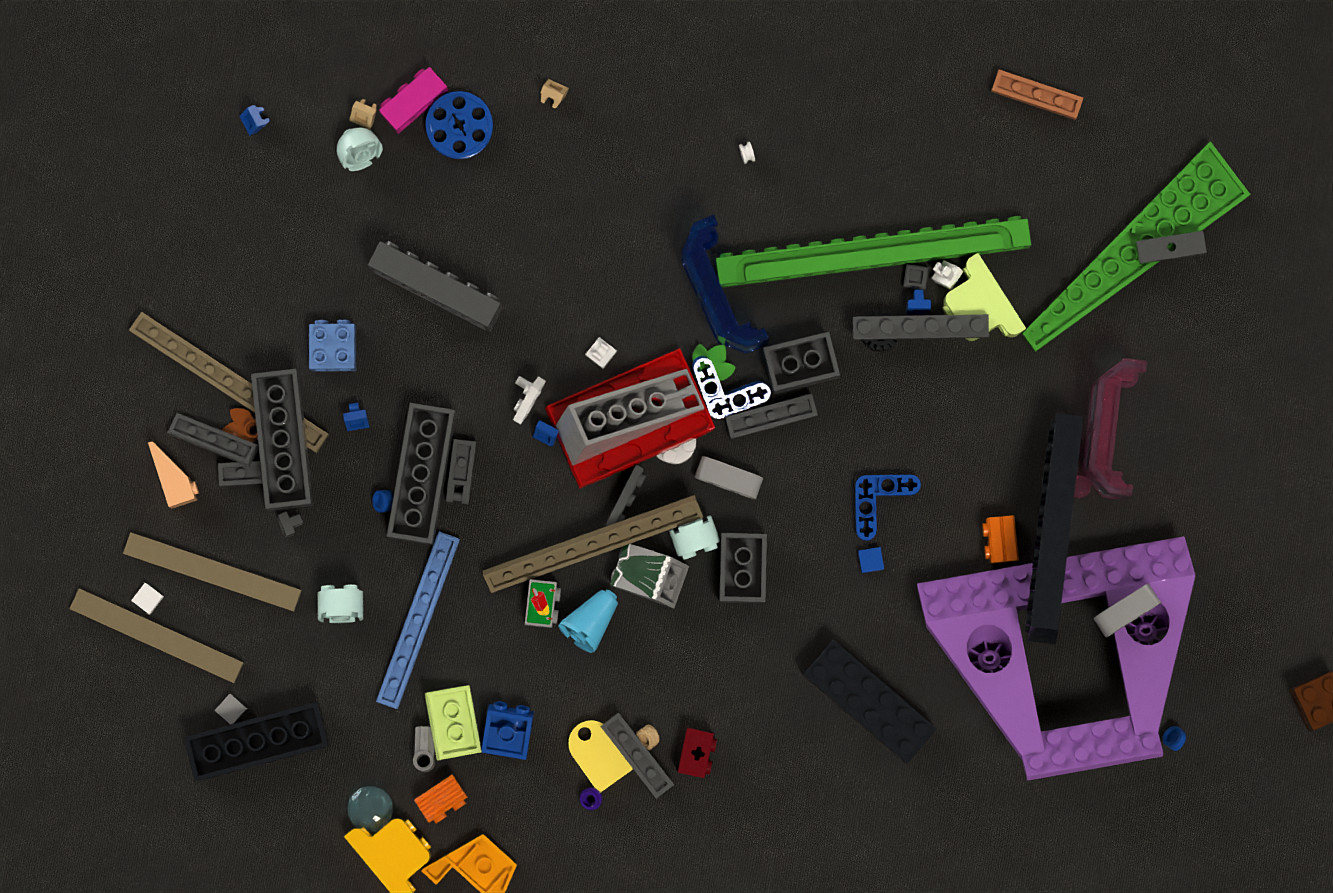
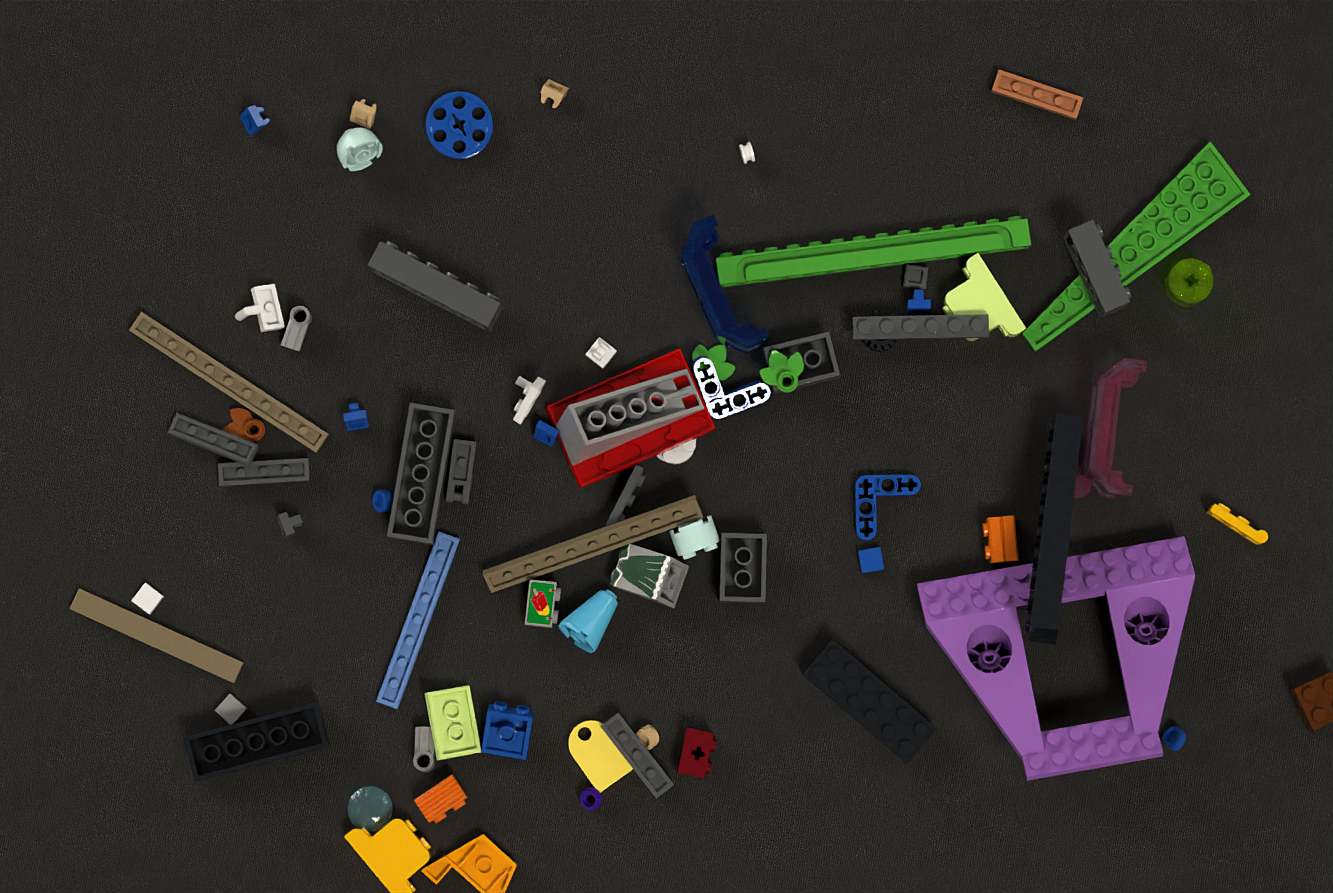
(175, 483): light nougat slope -> none
(212, 572): dark tan tile -> none
(265, 307): none -> white plate
(282, 439): dark grey brick -> none
(295, 330): none -> light grey piece
(332, 346): medium blue brick -> none
(340, 604): light aqua brick -> none
(412, 99): dark pink brick -> none
(728, 477): light grey beam -> none
(771, 416): dark grey plate -> none
(782, 368): none -> bright green plate
(946, 274): white tile -> none
(1096, 268): none -> dark grey brick
(1127, 610): light grey beam -> none
(1184, 246): dark grey tile -> none
(1198, 273): none -> clear neon green brick
(1237, 524): none -> yellow plate

